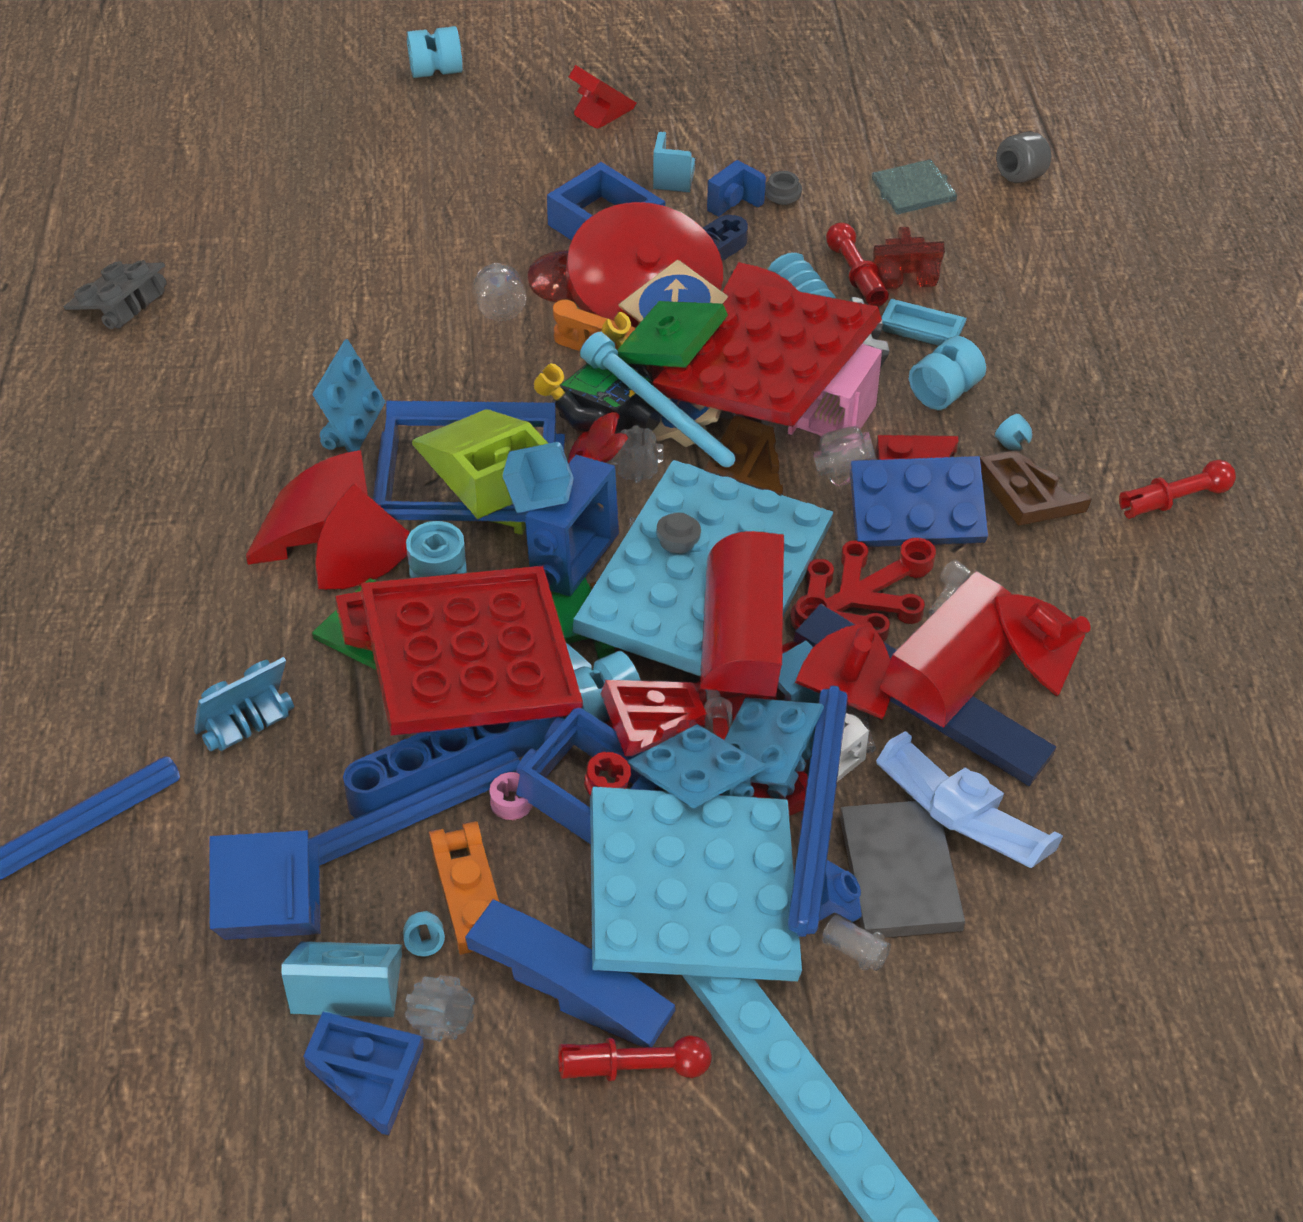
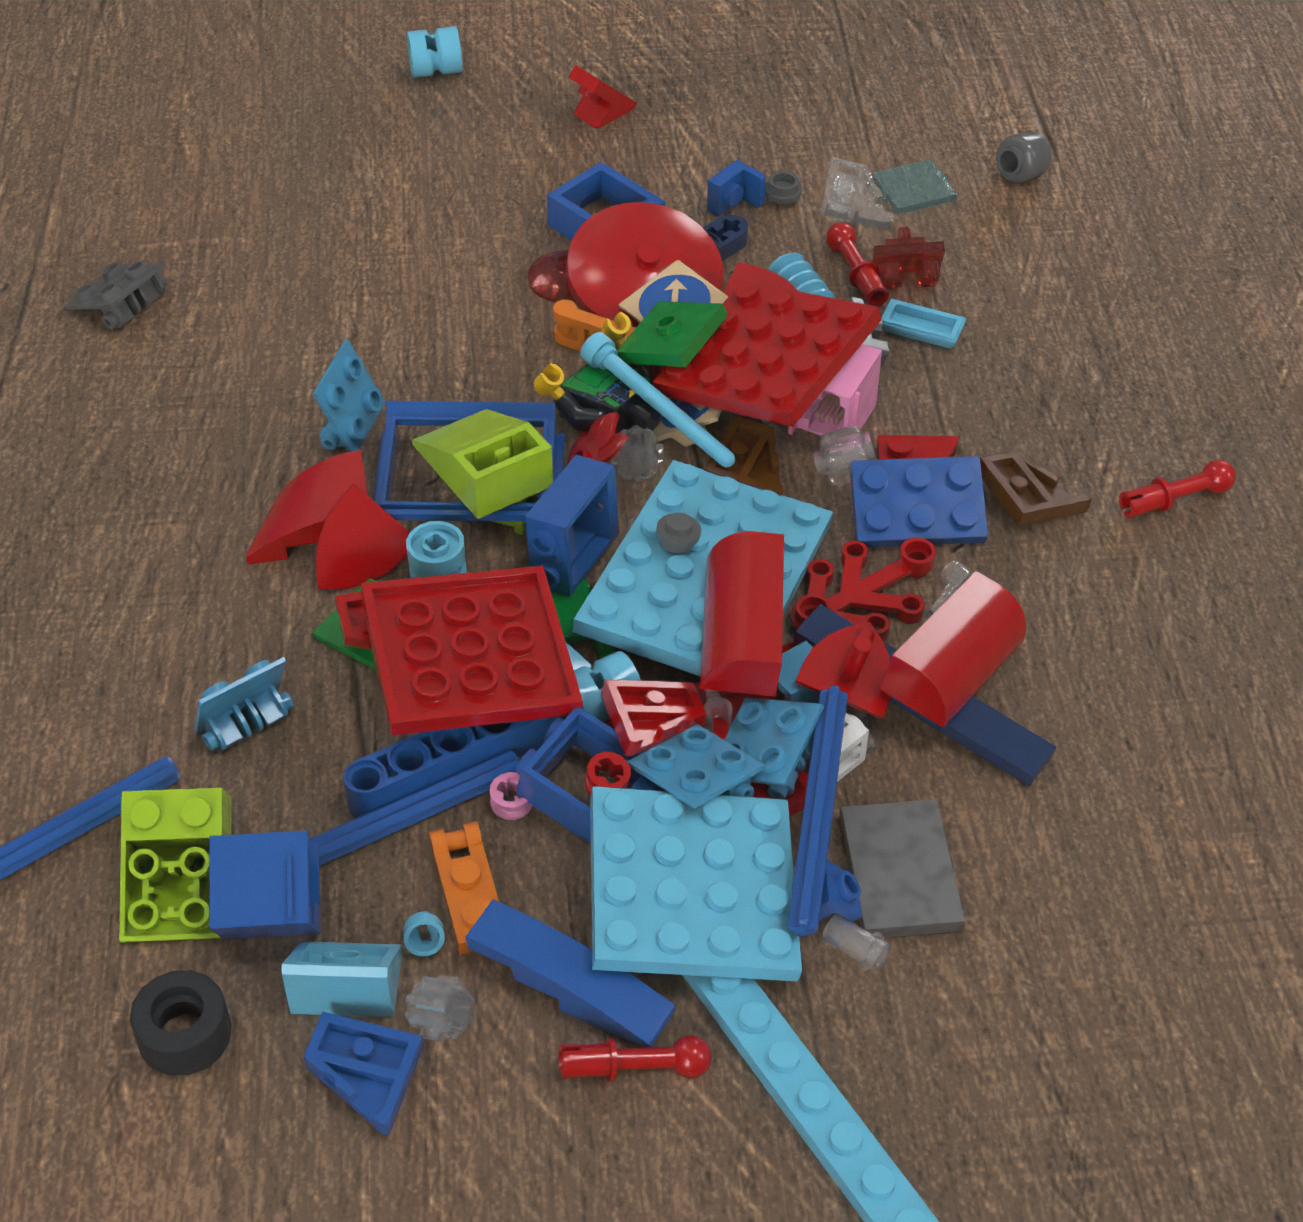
(169, 862): none -> lime slope
(176, 995): none -> black tyre
(499, 292): clear head -> none
(538, 477): dark azure panel -> none
(672, 168): medium azure panel -> none
(853, 195): none -> clear wing
(947, 372): medium azure wheel -> none
(964, 803): light blue plate -> none
(1013, 432): medium azure hinge -> none
(1042, 637): red shield -> none

